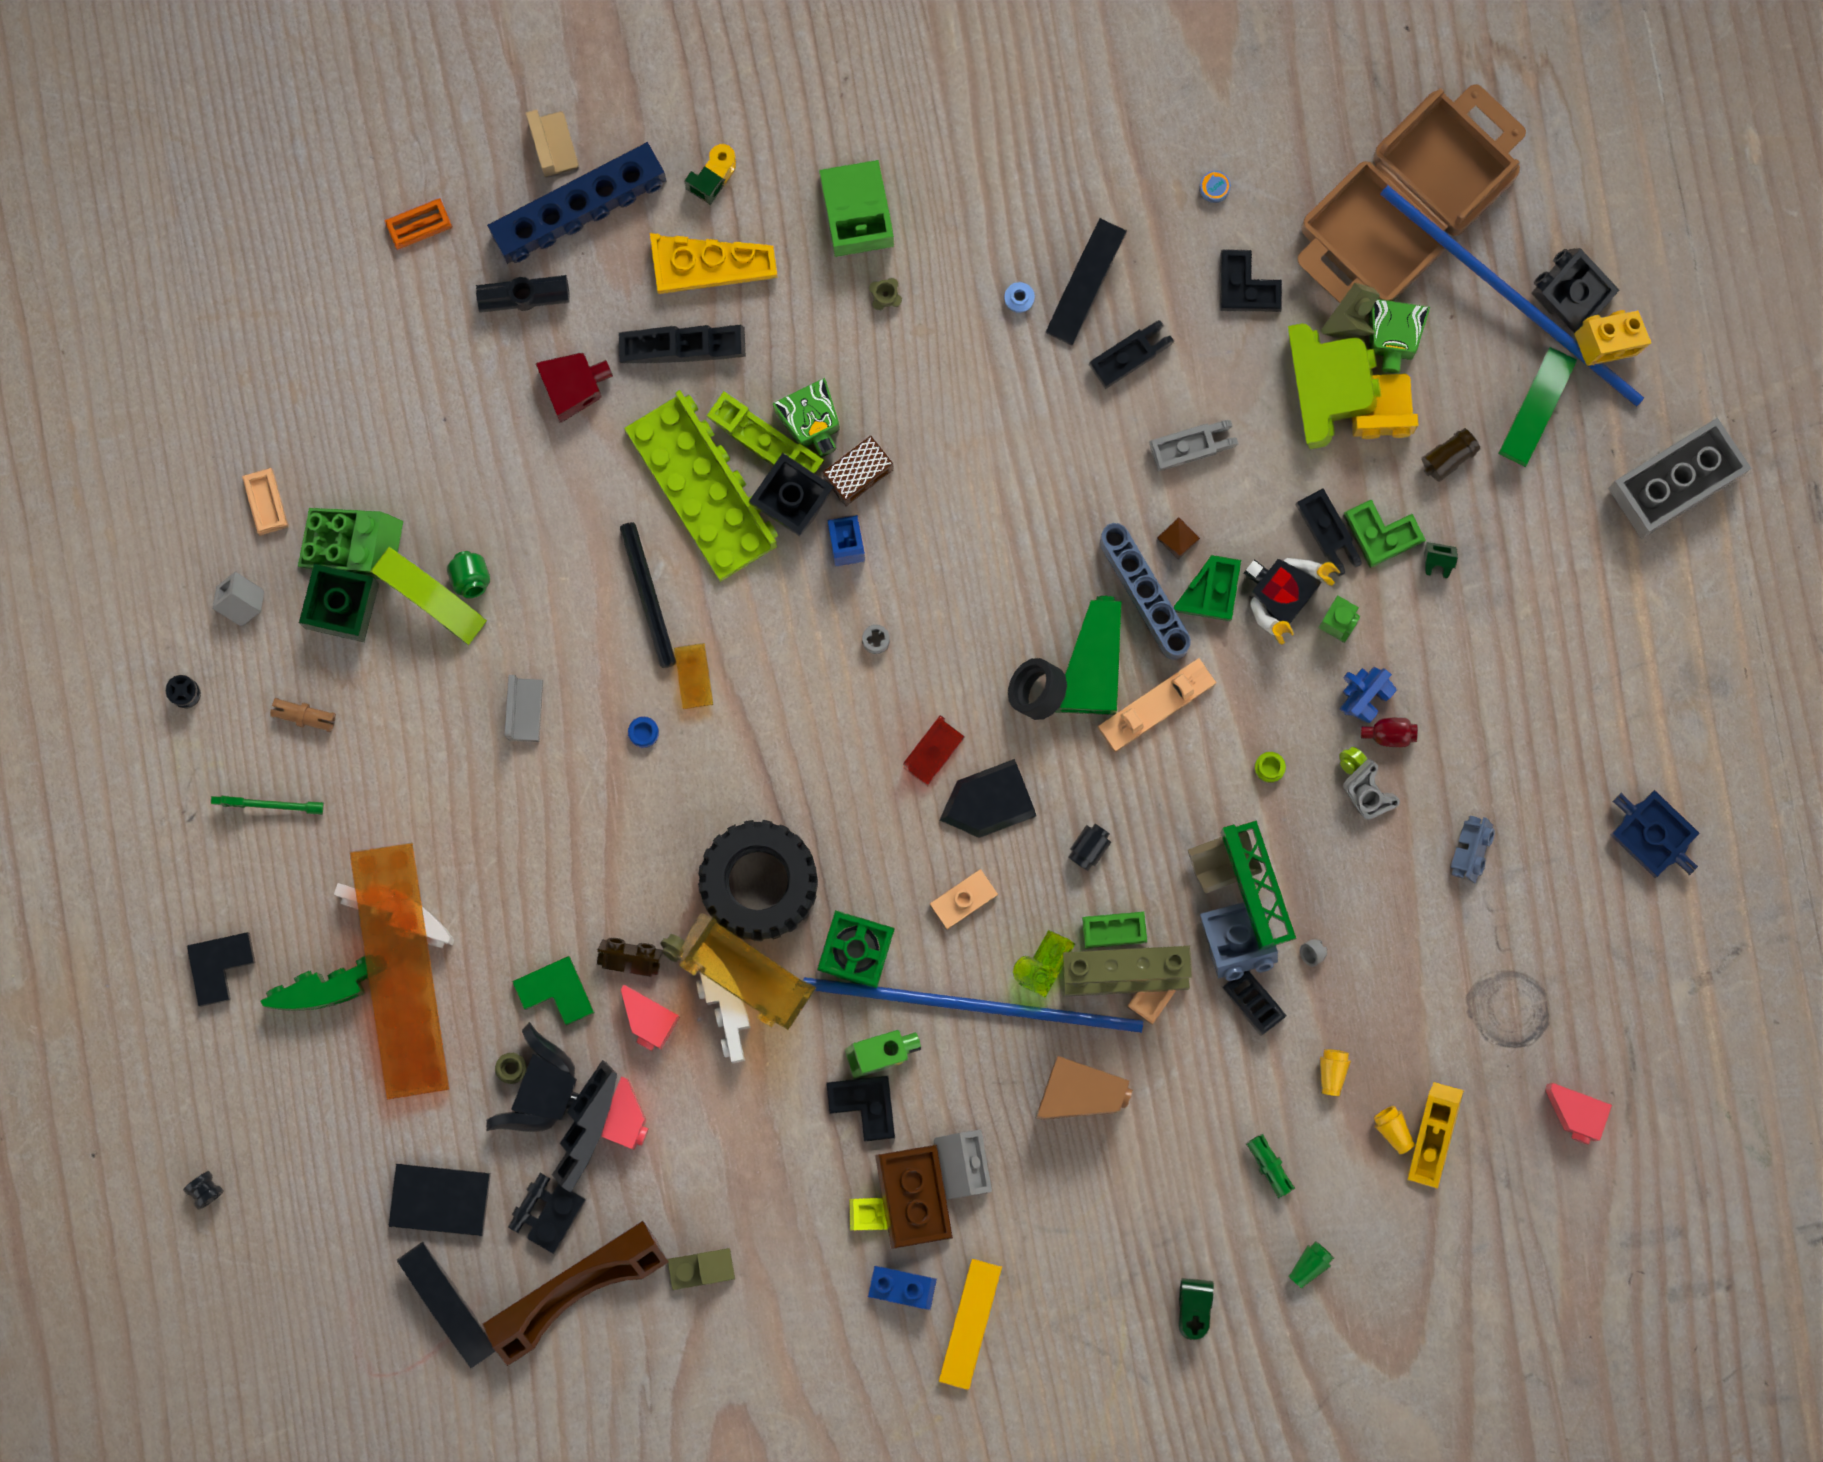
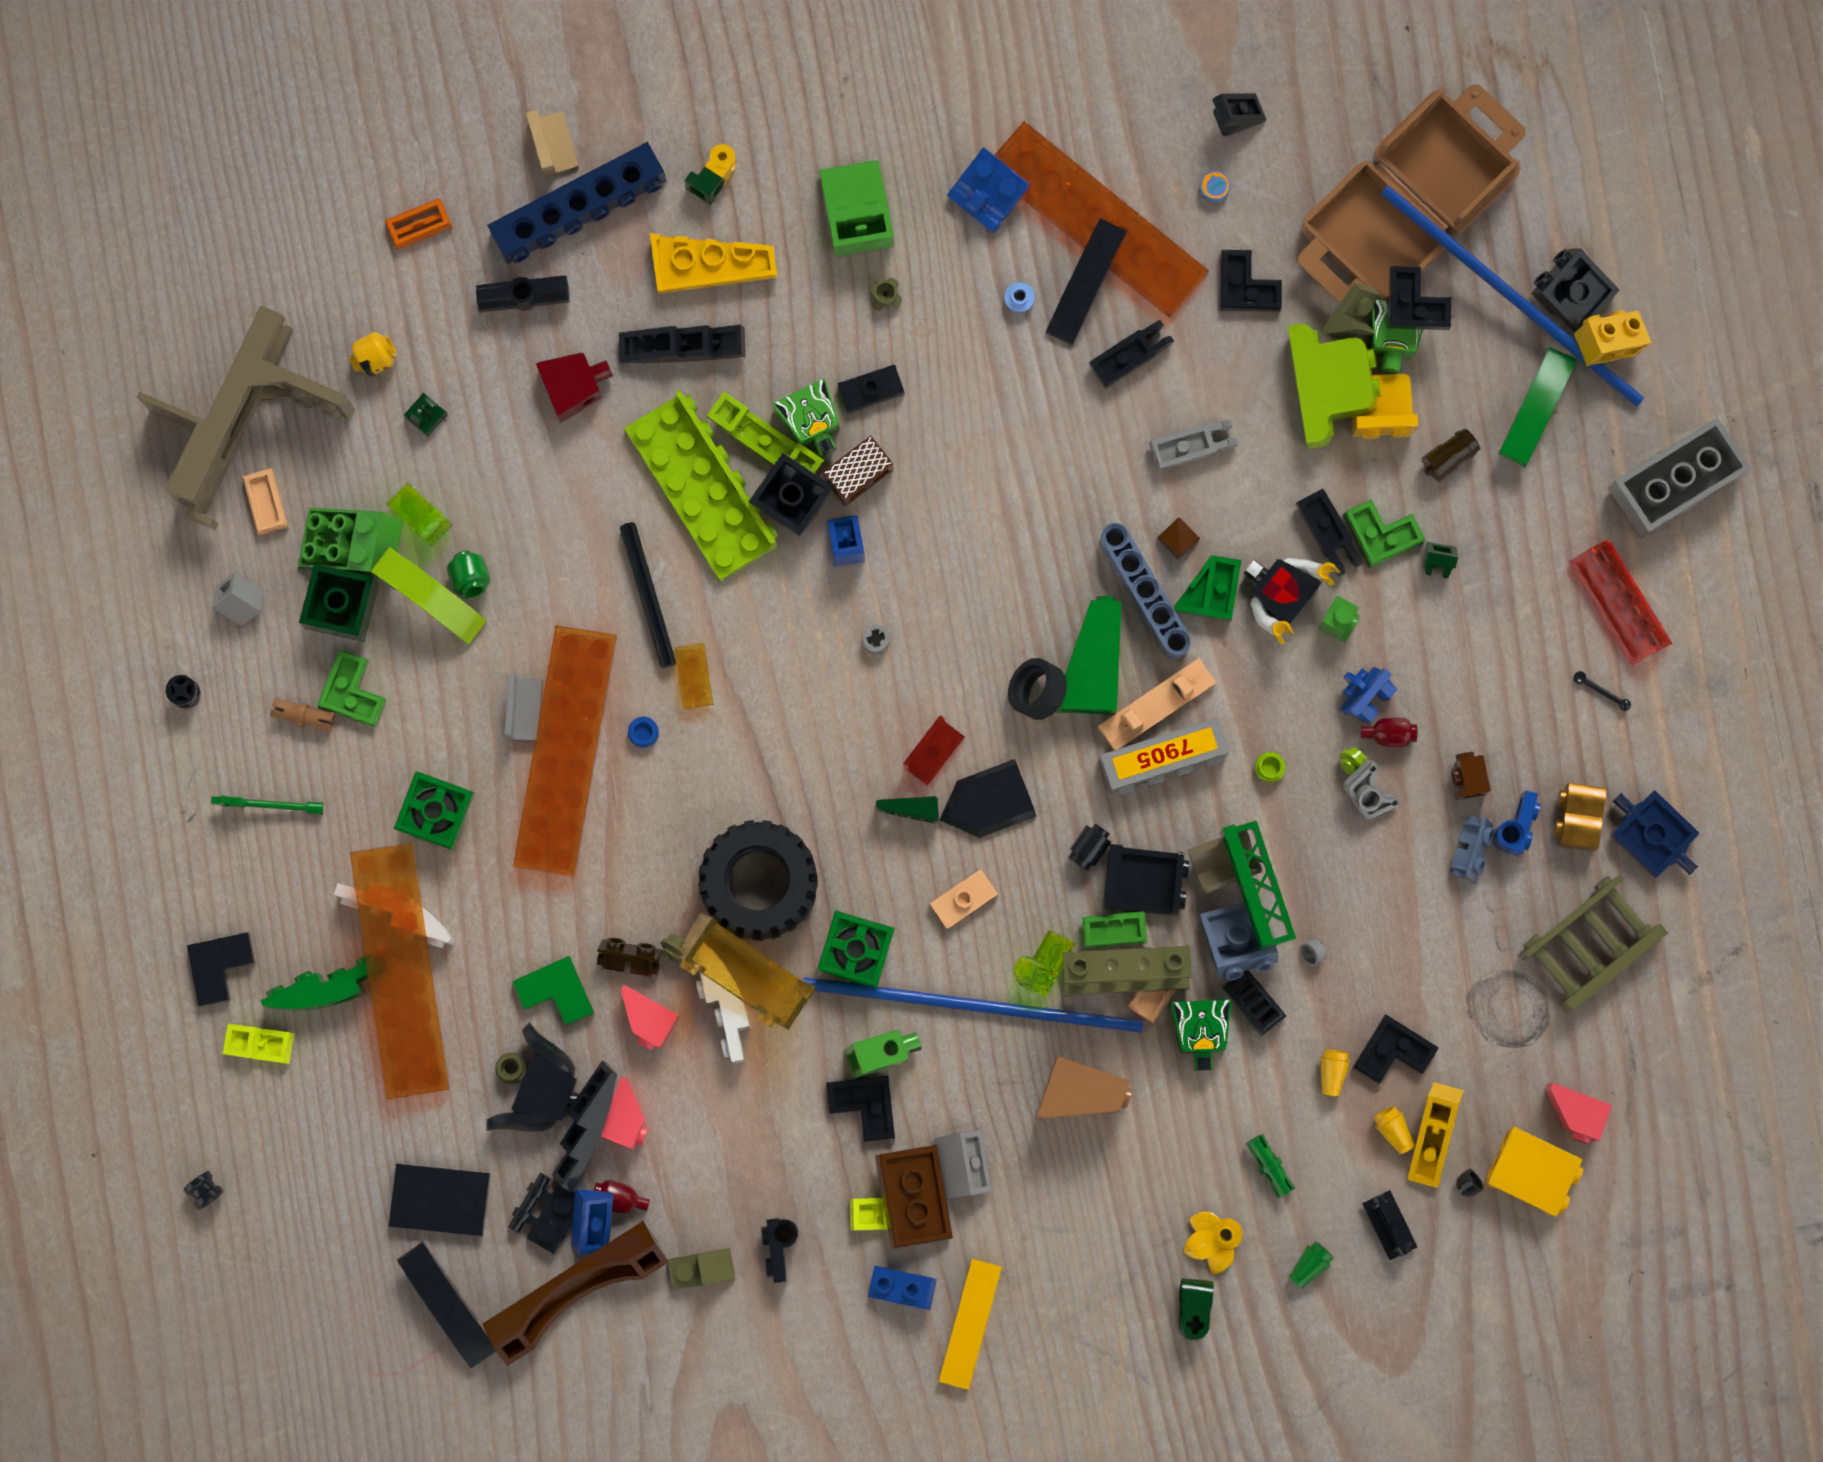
(250, 379): none -> dark tan piece
(258, 1043): none -> neon yellow slope
(343, 694): none -> bright green tile
(373, 354): none -> yellow head
(419, 514): none -> clear neon green plate
(425, 414): none -> dark green tile
(435, 811): none -> green piece
(565, 751): none -> clear orange plate
(591, 1220): none -> blue slope
(624, 1196): none -> dark red plant
(776, 1264): none -> black plate
(871, 388): none -> black plate
(915, 808): none -> dark green slope
(989, 189): none -> blue hinge
(1076, 203): none -> clear orange plate
(1145, 881): none -> black panel
(1163, 756): none -> brick
(1201, 1029): none -> green torso
(1209, 1243): none -> yellow plate
(1237, 112): none -> black slope
(1389, 1225): none -> black hinge
(1390, 1042): none -> black tile
(1407, 306): none -> black plate
(1470, 776): none -> reddish brown brick
(1470, 1183): none -> black hinge
(1526, 811): none -> blue plate
(1534, 1171): none -> yellow panel
(1580, 677): none -> black hinge
(1581, 816): none -> pearl gold brick
(1617, 603): none -> clear red fence
(1621, 954): none -> olive fence

